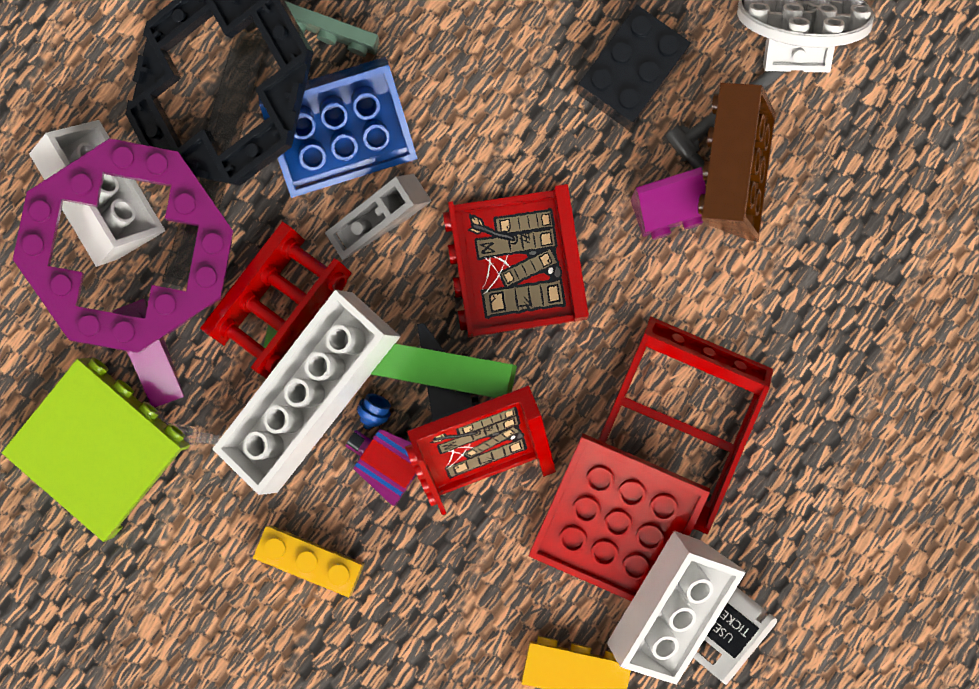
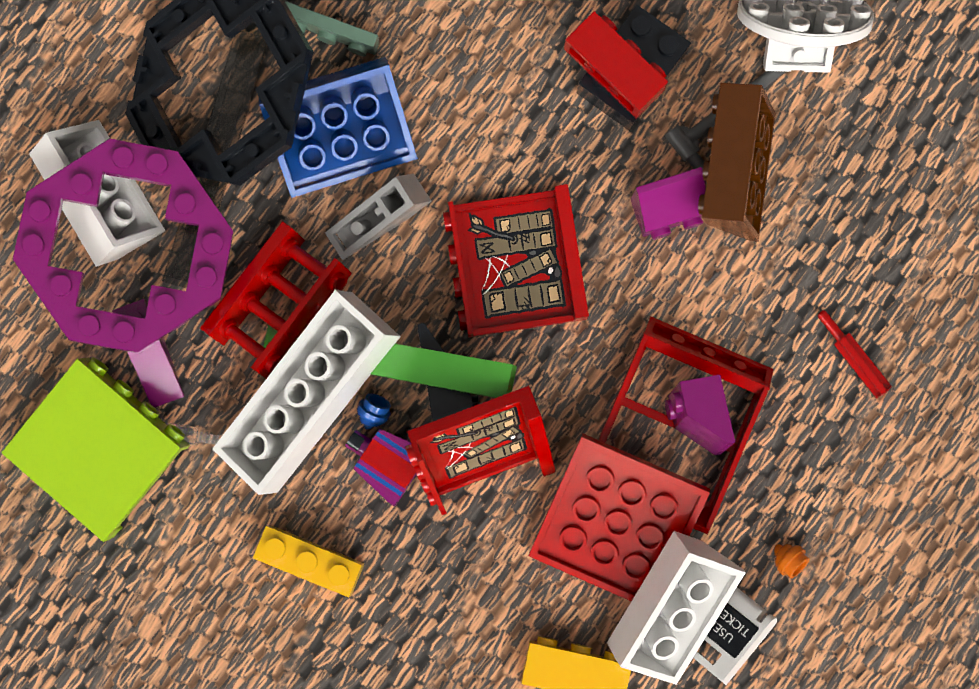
(616, 63): none -> red brick
(702, 413): none -> magenta slope
(790, 559): none -> orange plate
(856, 357): none -> red axle

